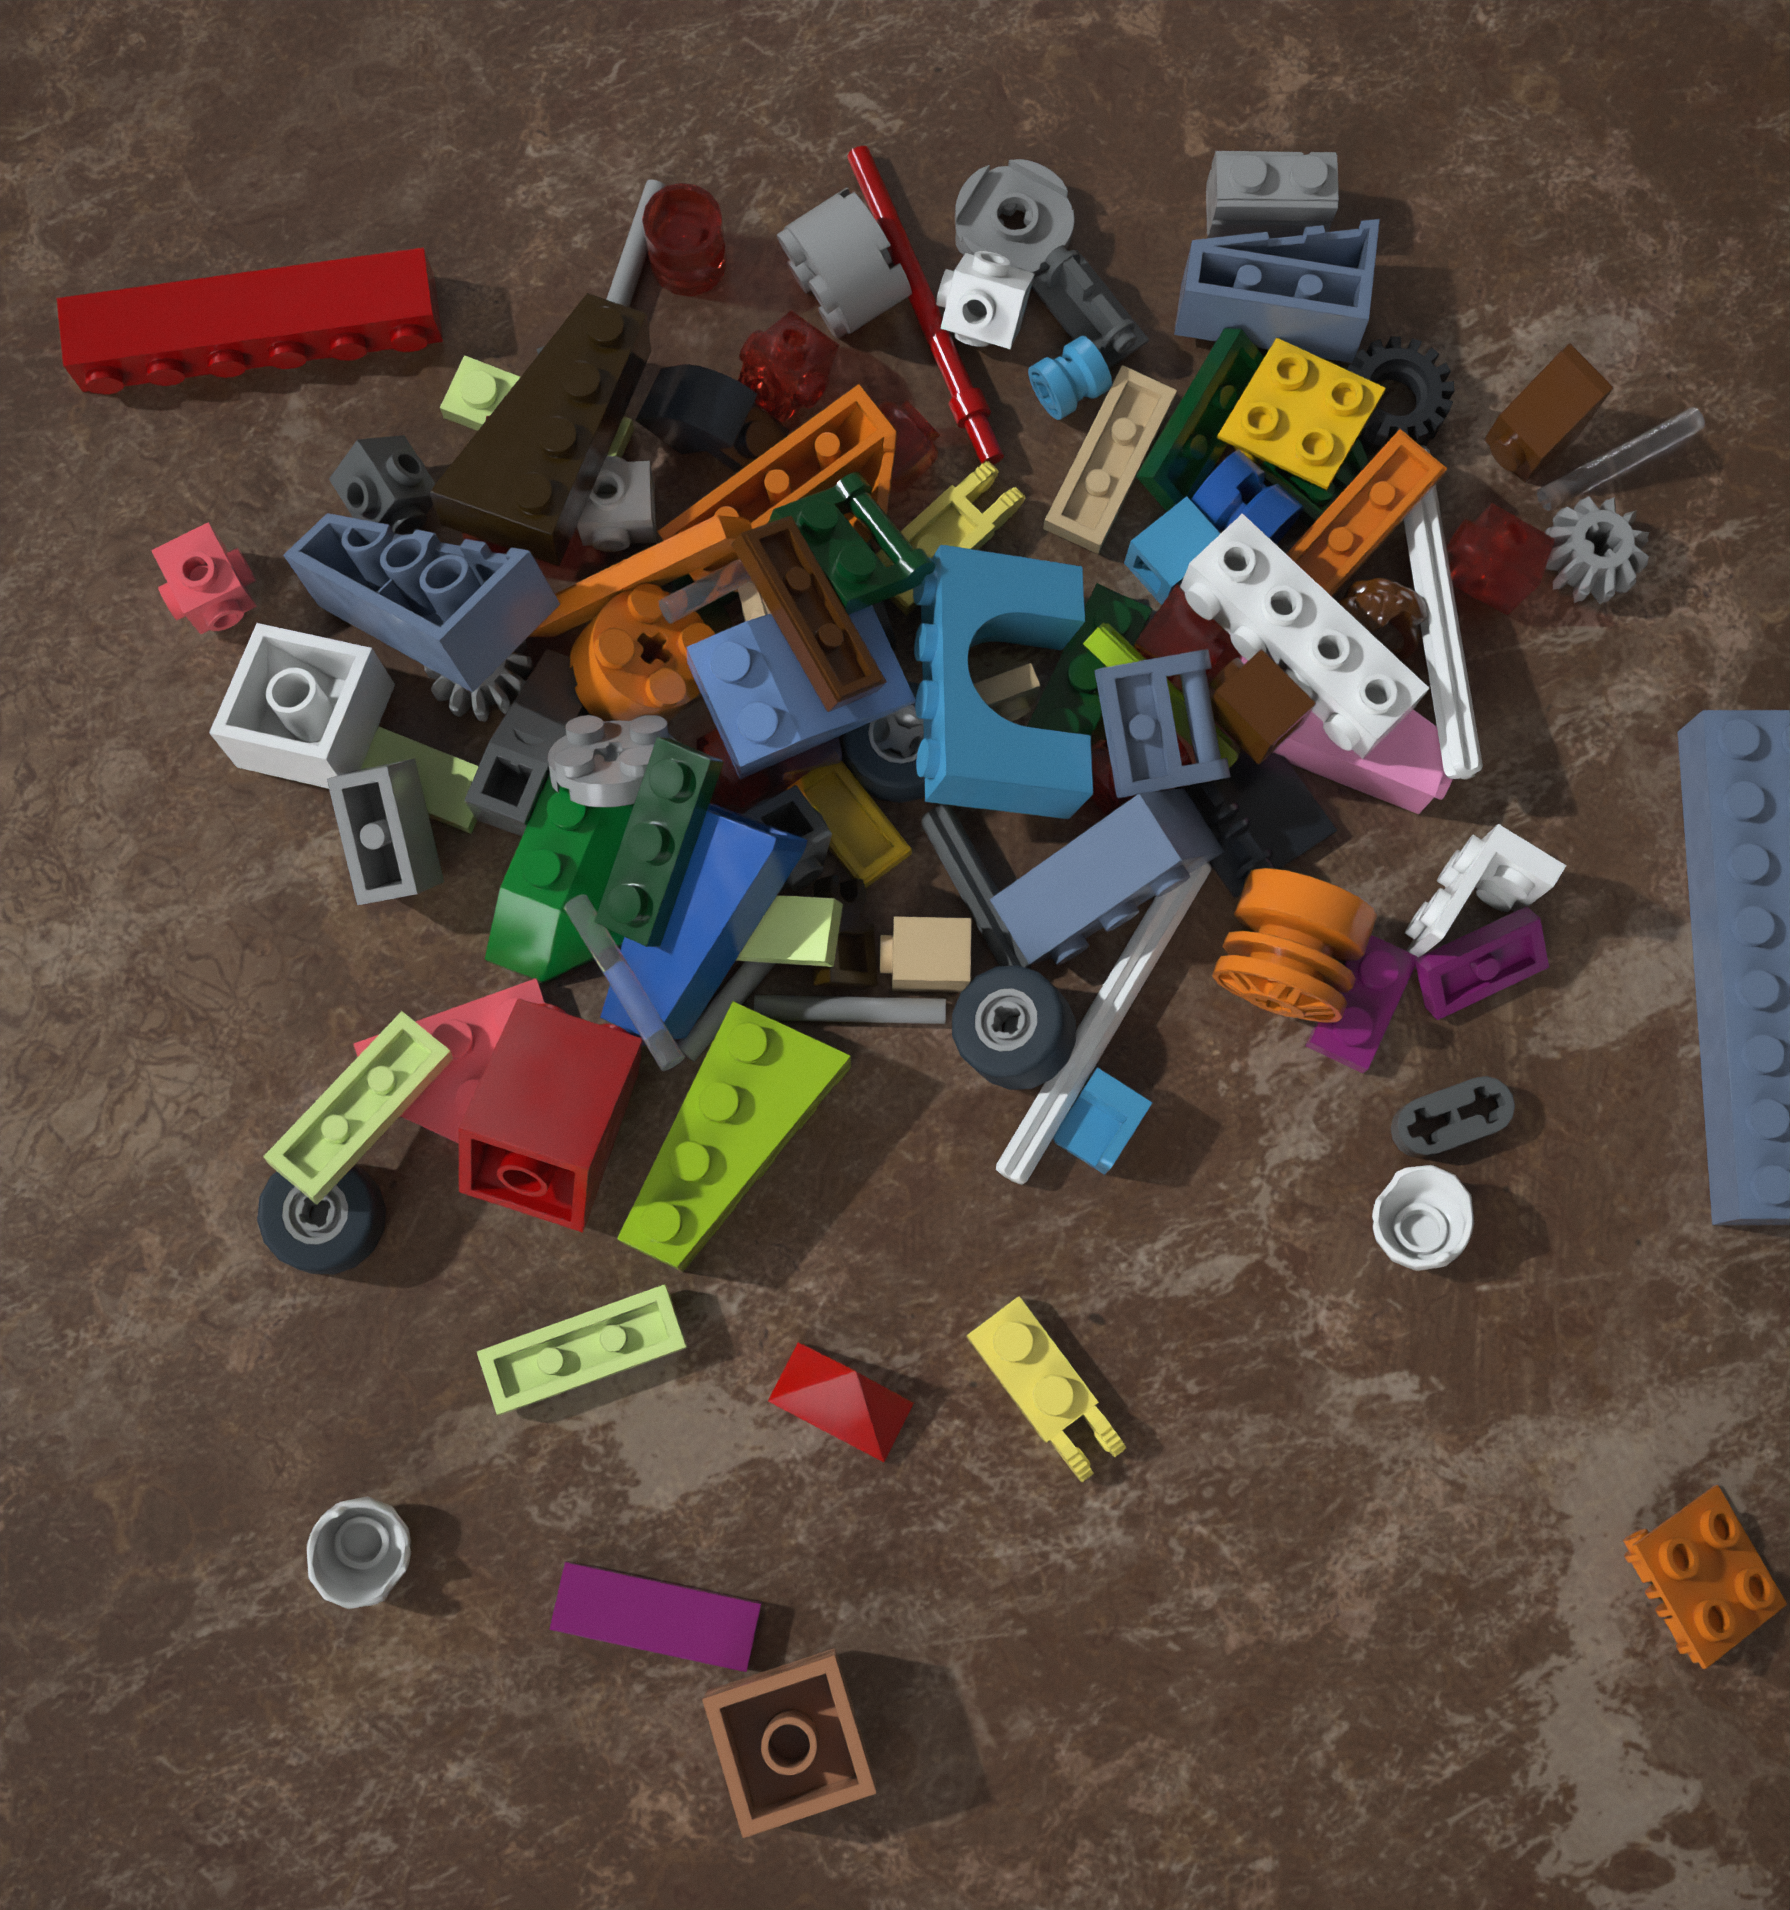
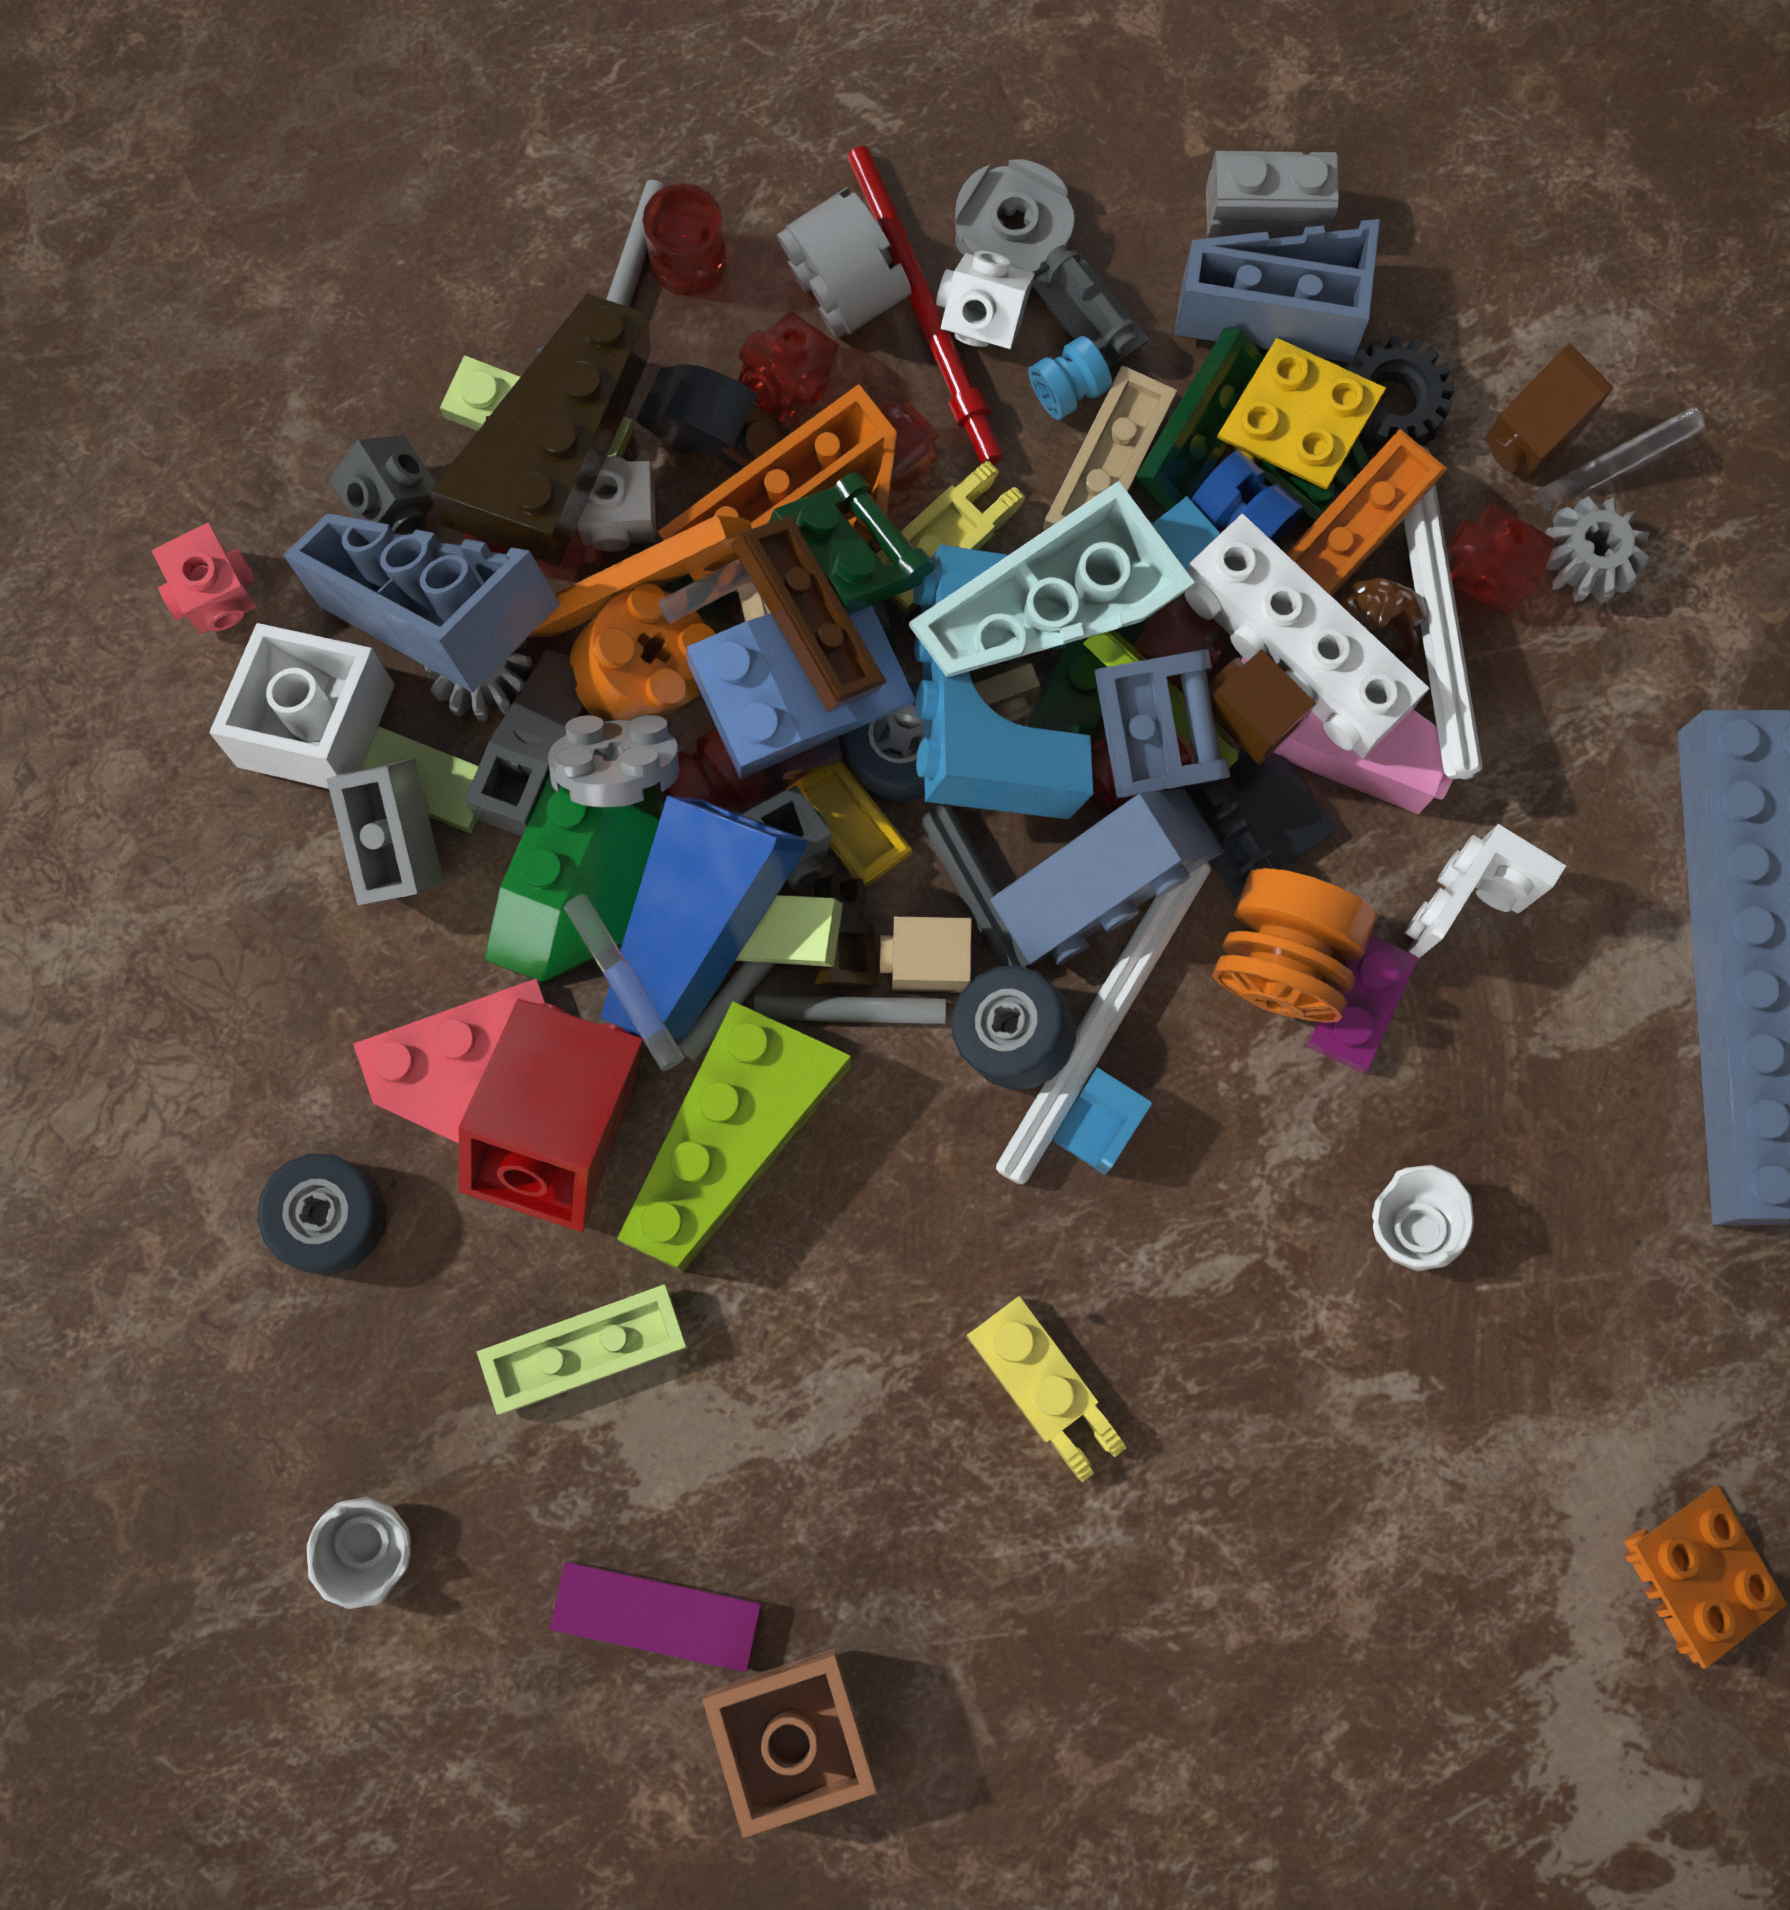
(249, 321): red brick -> none
(358, 1107): yellowish green plate -> none
(658, 842): dark green plate -> none
(841, 1401): red slope -> none
(1068, 583): none -> light aqua wedge
(1446, 1103): dark grey beam -> none
(1482, 963): magenta plate -> none

